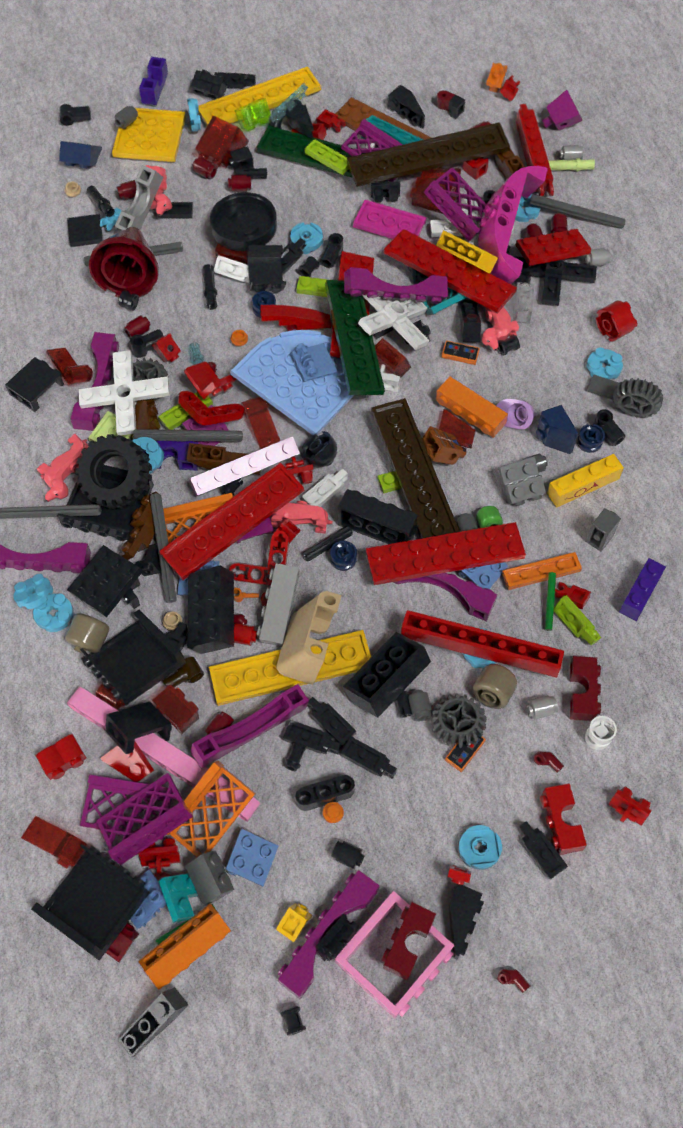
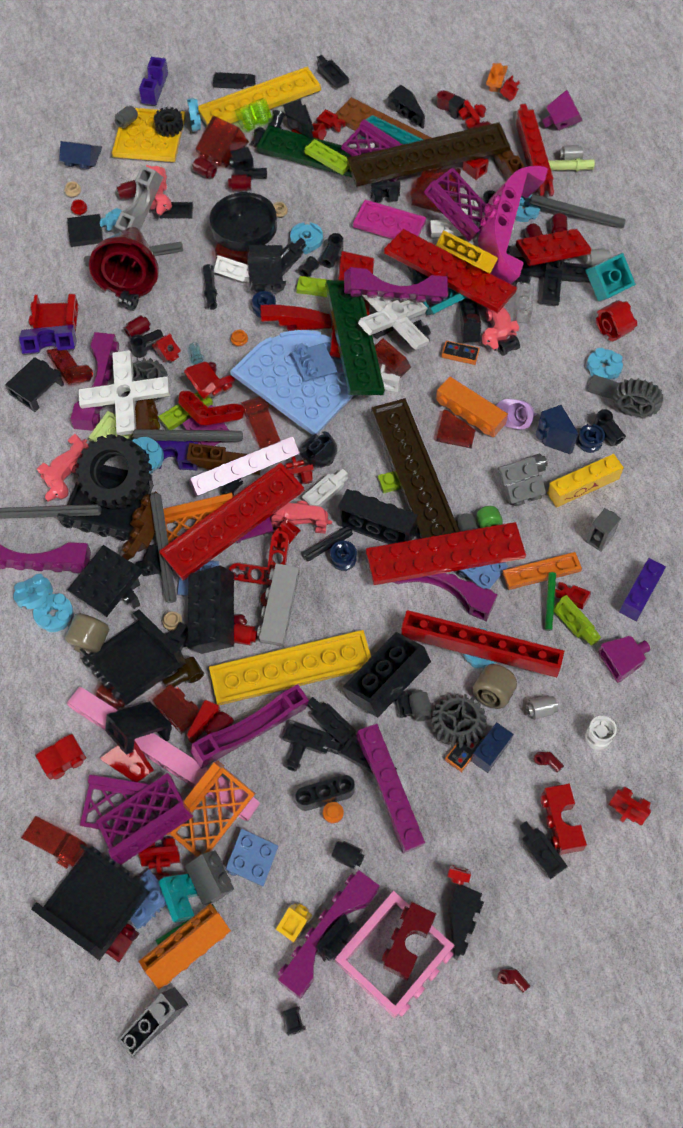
(35, 339): none -> dark purple arch
(54, 313): none -> red panel
(70, 114): black piece -> none
(78, 207): none -> red plate
(105, 205): black pin -> none
(163, 116): none -> black tyre
(204, 717): none -> red slope
(208, 84): black brick -> none
(241, 596): orange hand -> none
(258, 133): none -> black pin
(281, 209): none -> tan plate
(289, 103): clear light blue plate -> none
(296, 657): tan windscreen -> none
(332, 72): none -> black hinge
(391, 788): none -> magenta arch
(443, 446): dark orange torso -> none
(473, 857): medium azure plate -> none
(474, 113): none -> red hips
(492, 747): none -> dark blue brick
(586, 672): dark red arch -> none
(610, 277): none -> teal brick
(623, 656): none -> magenta torso

